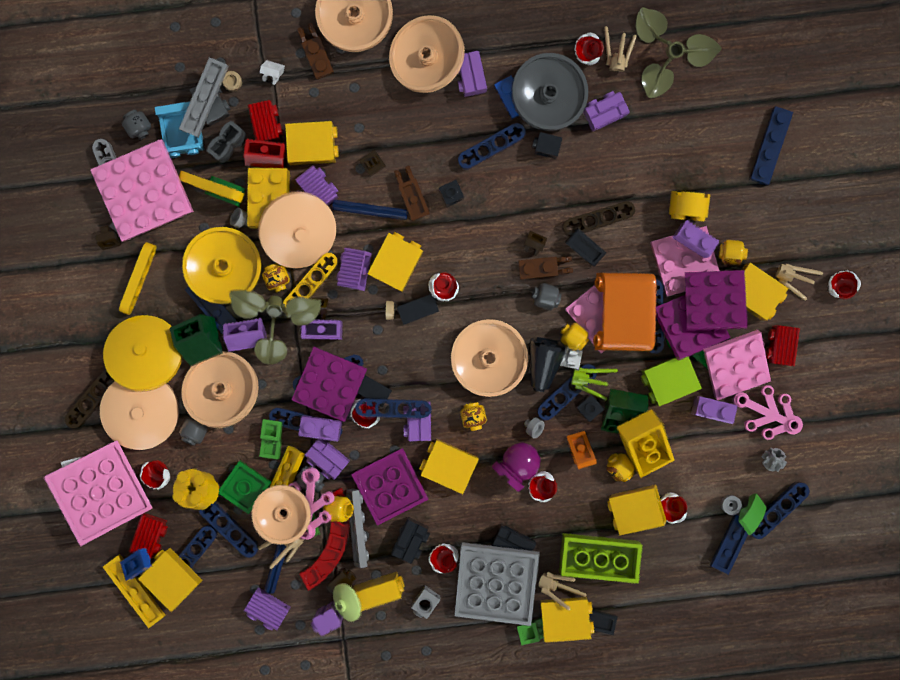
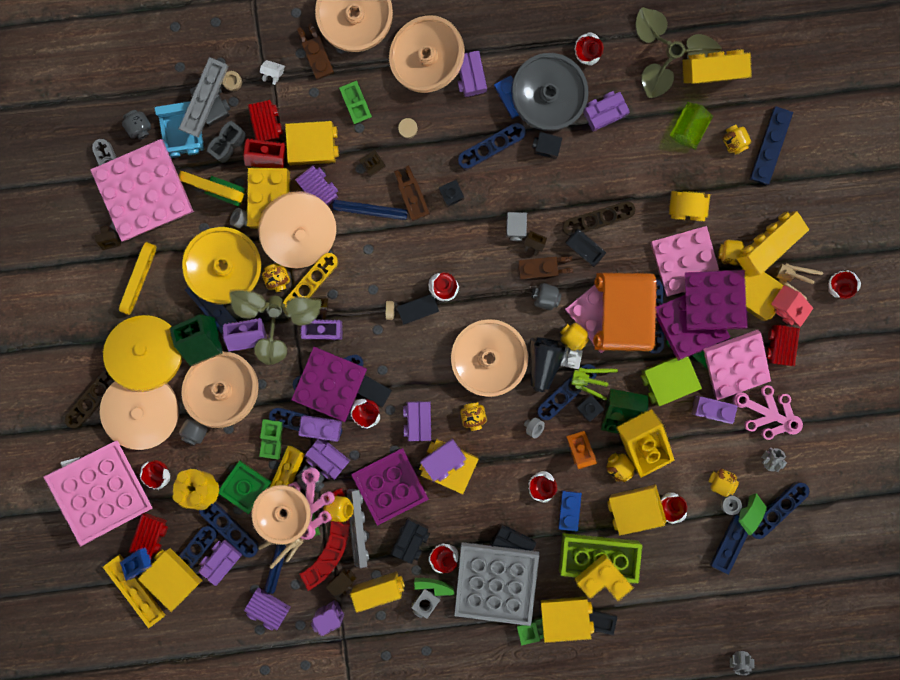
(220, 562): none -> medium lavender brick
(346, 602): yellowish green dish -> none
(354, 269): medium lavender brick -> none
(355, 102): none -> bright green slope
(393, 411): dark blue beam -> none
(396, 261): yellow brick -> none
(408, 128): none -> tan tile
(440, 587): none -> bright green slope
(443, 460): none -> medium lavender brick
(516, 226): none -> light grey brick
(519, 464): magenta tile -> none
(548, 582): tan plant -> none
(569, 510): none -> blue plate
(602, 574): none -> yellow brick
(618, 62): tan plant -> none
(691, 125): none -> clear neon green brick
(695, 239): medium lavender brick -> none
(716, 66): none -> yellow brick
(723, 482): none -> yellow head
(736, 139): none -> yellow head
(742, 663): none -> light grey gear
(772, 244): none -> yellow brick
(791, 306): none -> coral brick

